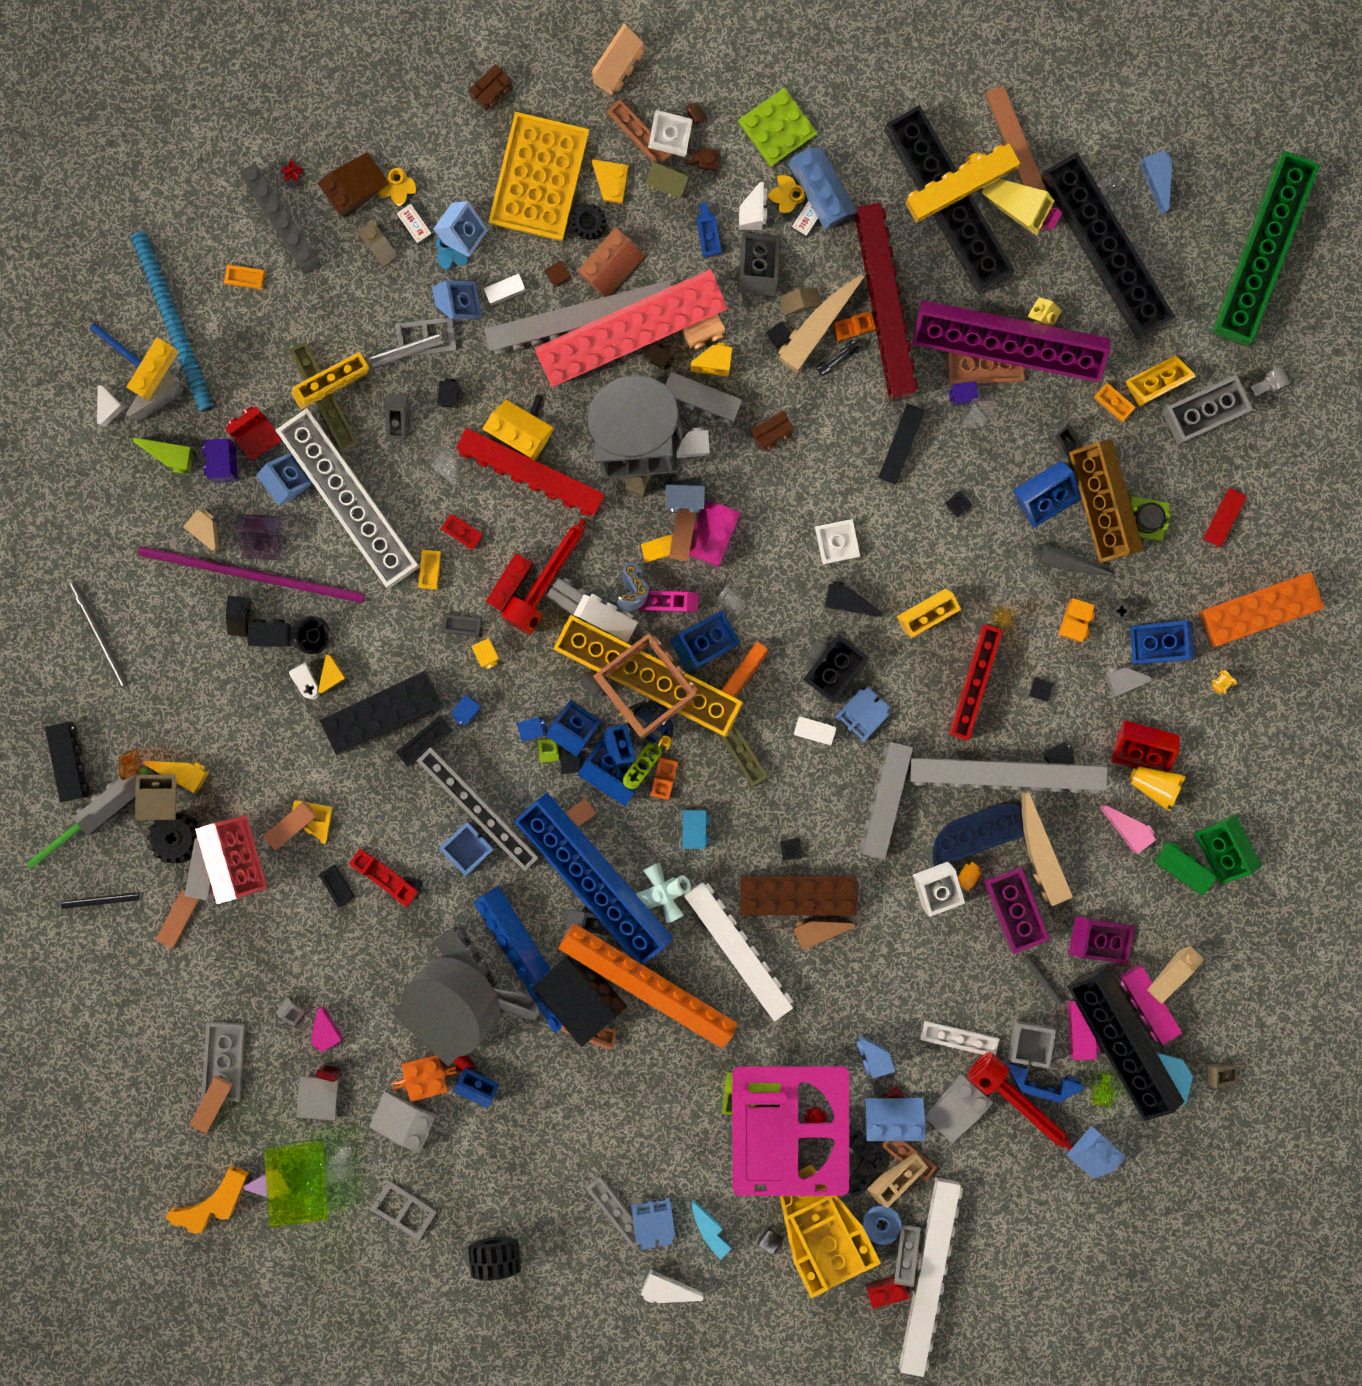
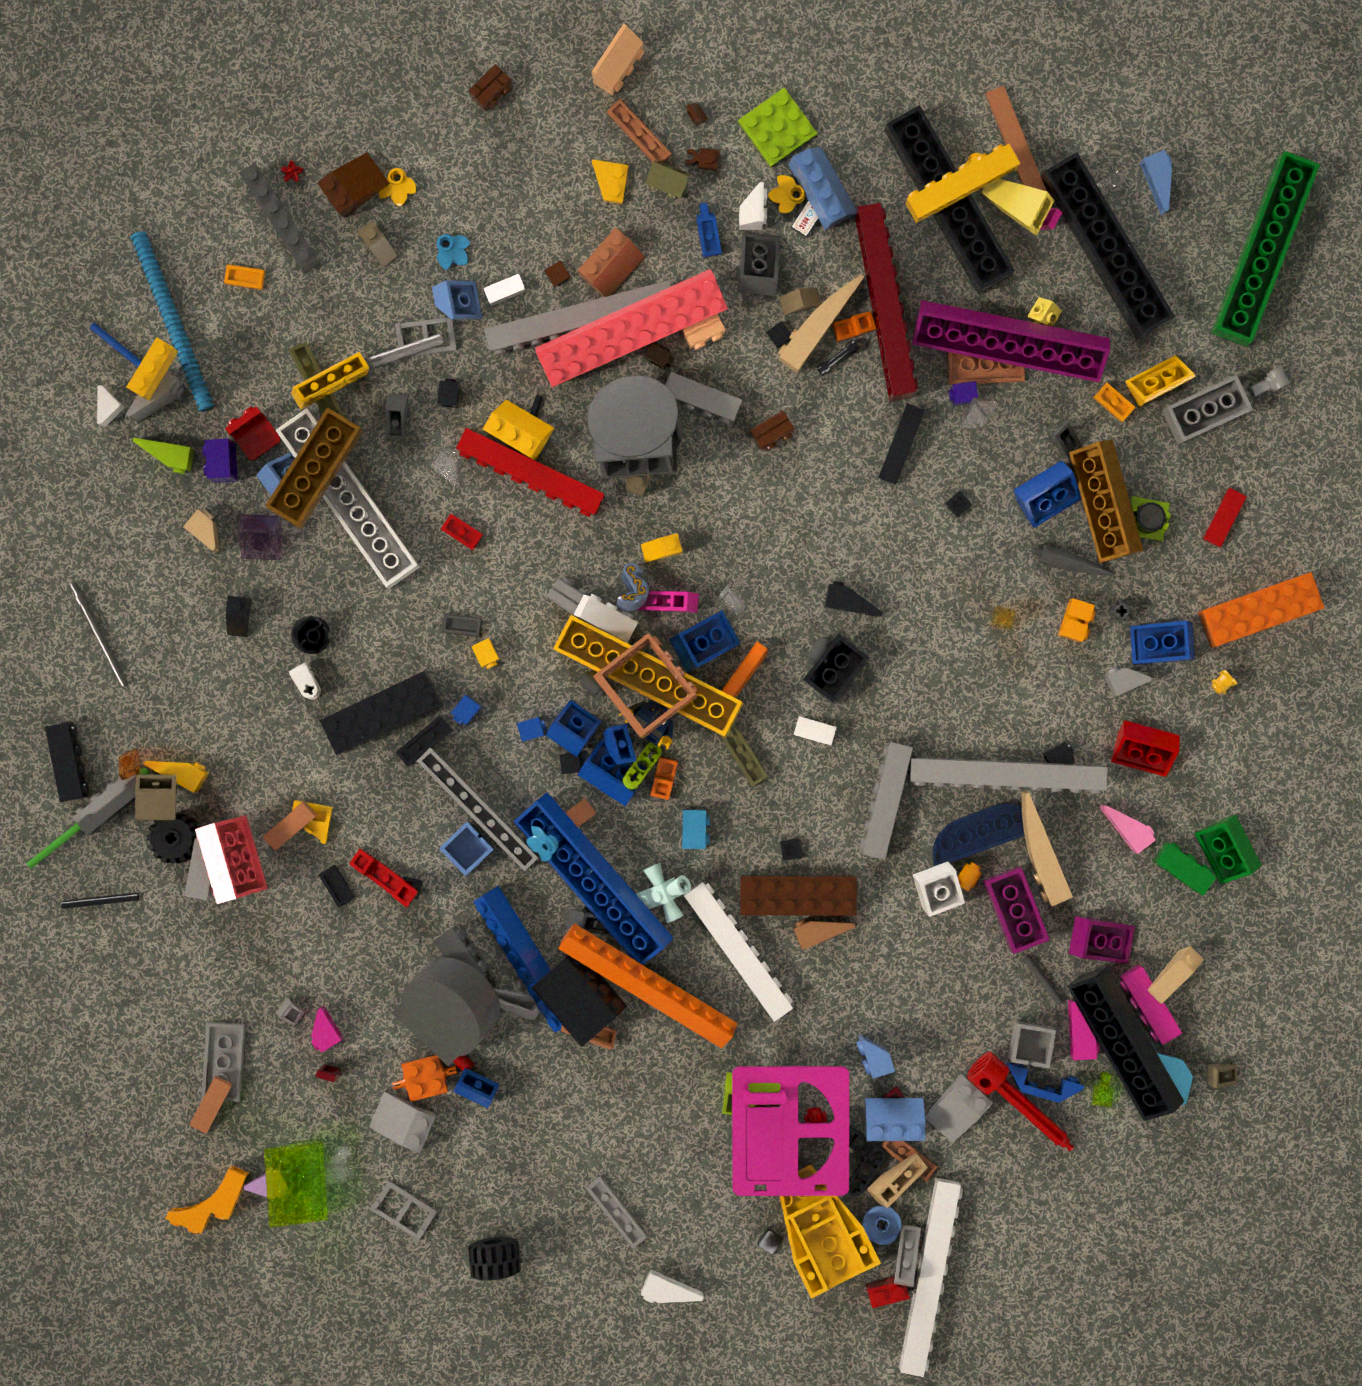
(176, 920): nougat tile -> none
(251, 574): magenta piece -> none
(269, 634): black brick -> none
(314, 468): none -> pearl gold brick
(317, 1098): light grey slope -> none
(331, 675): yellow slope -> none
(414, 224): white tile -> none
(429, 569): yellow plate -> none
(461, 228): light blue slope -> none
(509, 582): red brick -> none
(523, 614): red piece -> none
(538, 176): yellow plate -> none
(542, 843): none -> dark azure plate
(548, 750): lime slope -> none
(580, 214): black tyre -> none
(653, 1224): medium blue plate -> none
(670, 133): white plate -> none
(682, 535): nougat tile -> none
(685, 495): sand blue slope -> none
(694, 444): white slope -> none
(710, 1230): medium azure slope -> none
(713, 360): yellow slope -> none
(713, 532): dark pink slope -> none
(837, 541): white plate -> none
(864, 713): medium blue plate -> none
(928, 613): yellow brick -> none
(959, 1038): white tile -> none
(975, 682): red brick -> none
(1040, 689): black tile -> none
(1095, 1154): medium blue slope -> none
(1158, 785): yellow cone -> none

